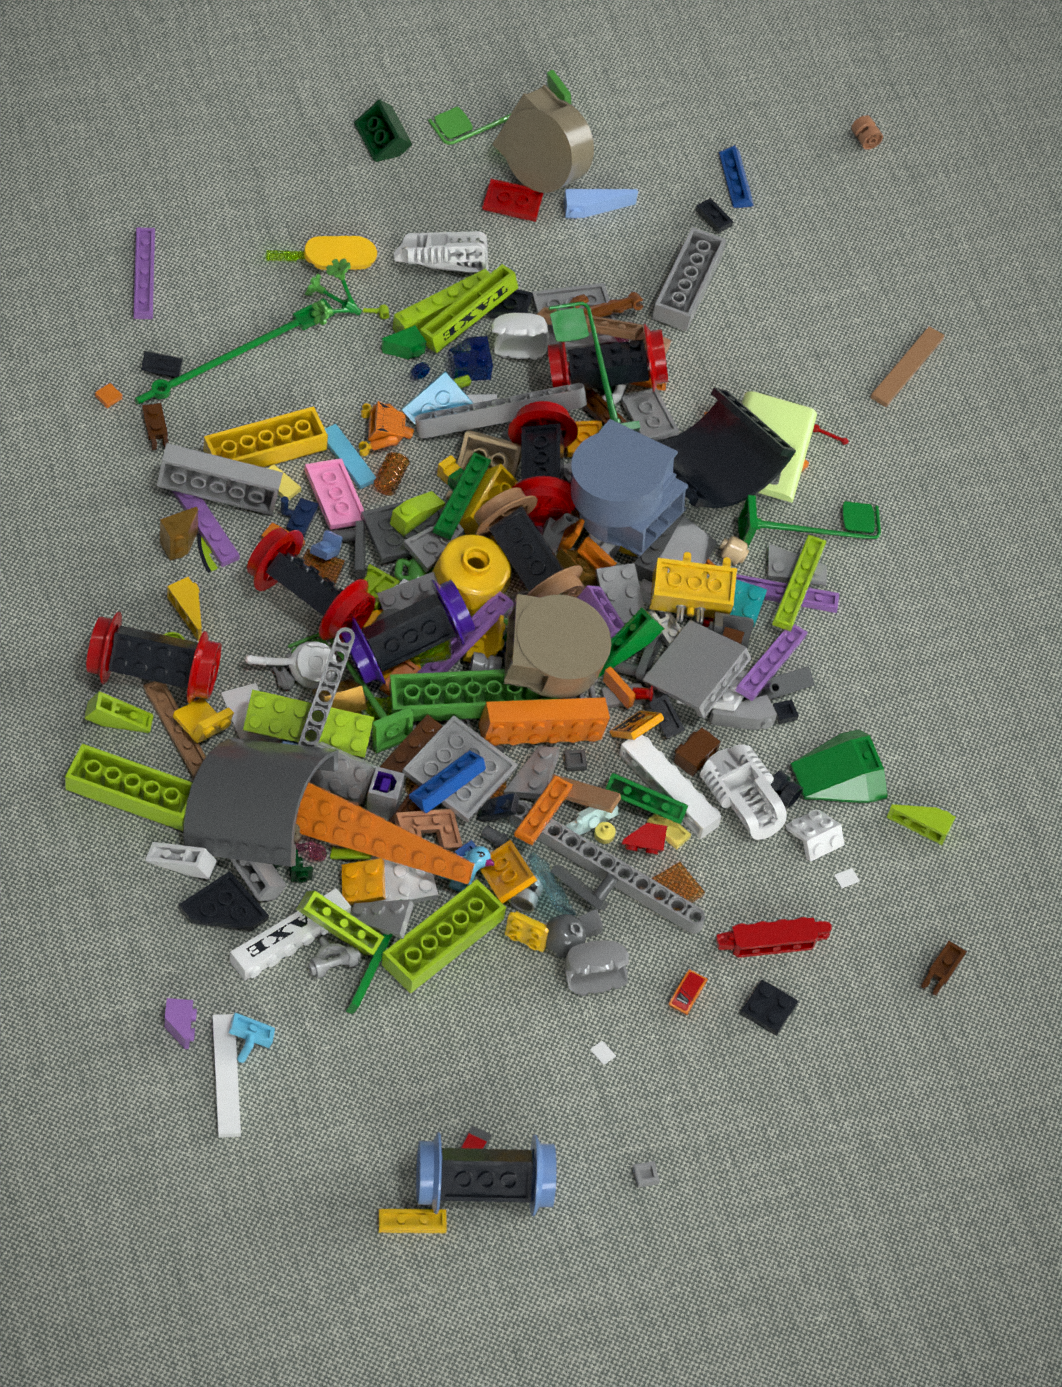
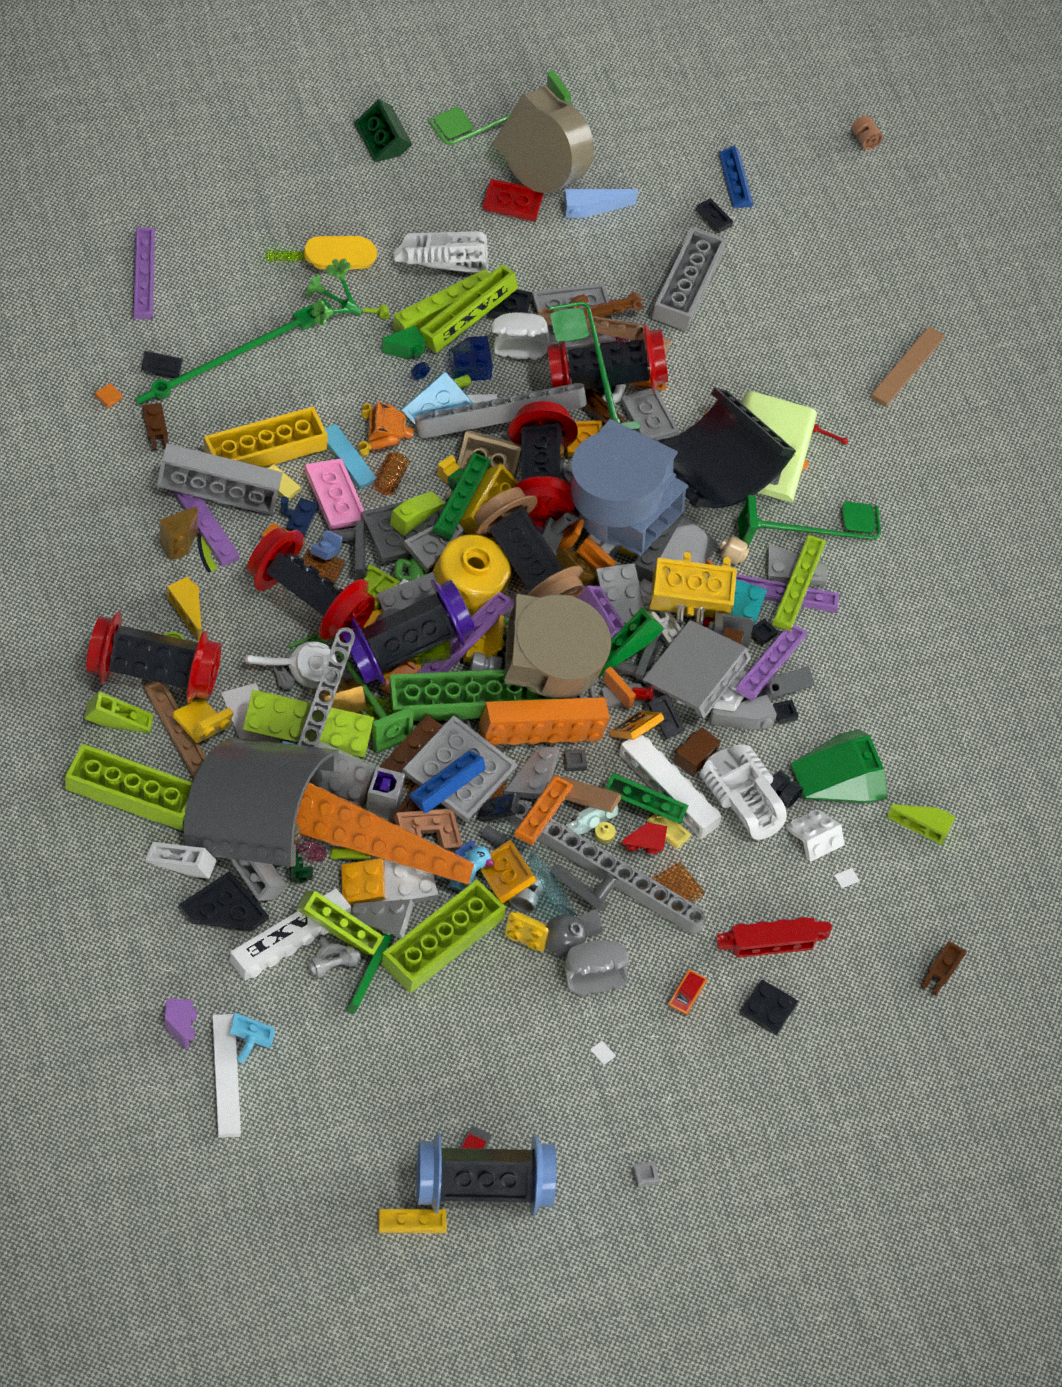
(763, 632): none -> black plate

